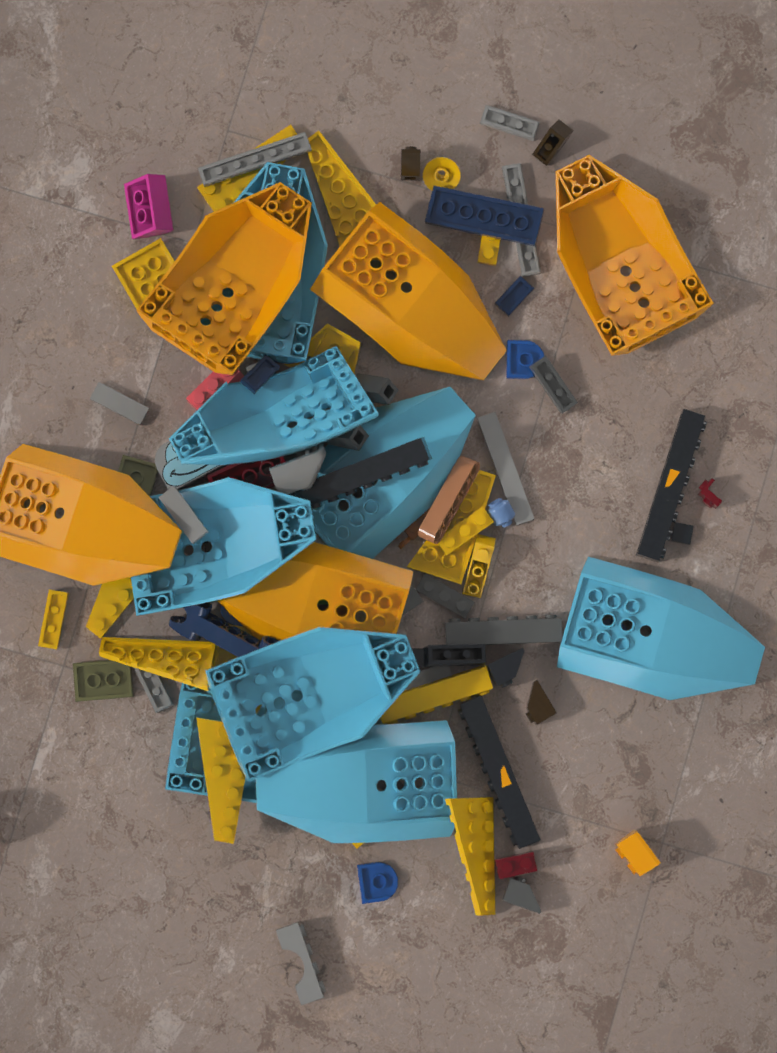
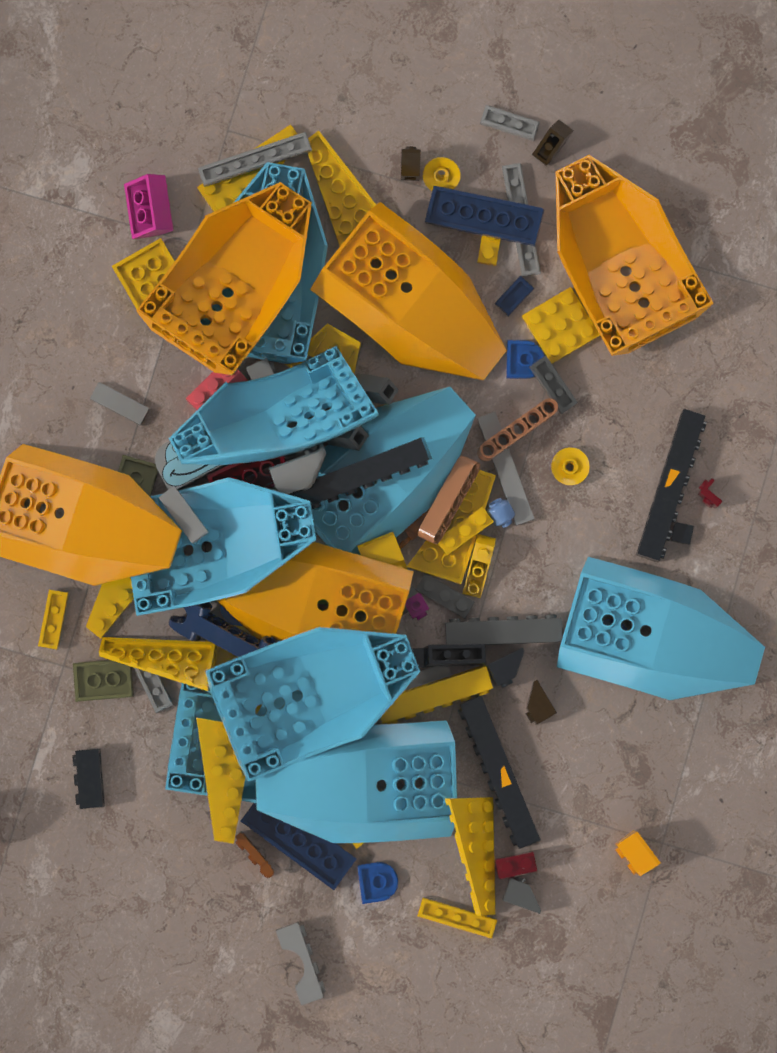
(89, 778): none -> black brick
(255, 856): none -> dark orange hinge
(260, 374): dark blue tile -> none
(316, 855): none -> dark blue plate
(383, 549): none -> yellow slope
(417, 606): none -> magenta bracket
(457, 917): none -> yellow tile
(524, 423): none -> nougat beam
(560, 325): none -> yellow plate
(574, 457): none -> yellow dish

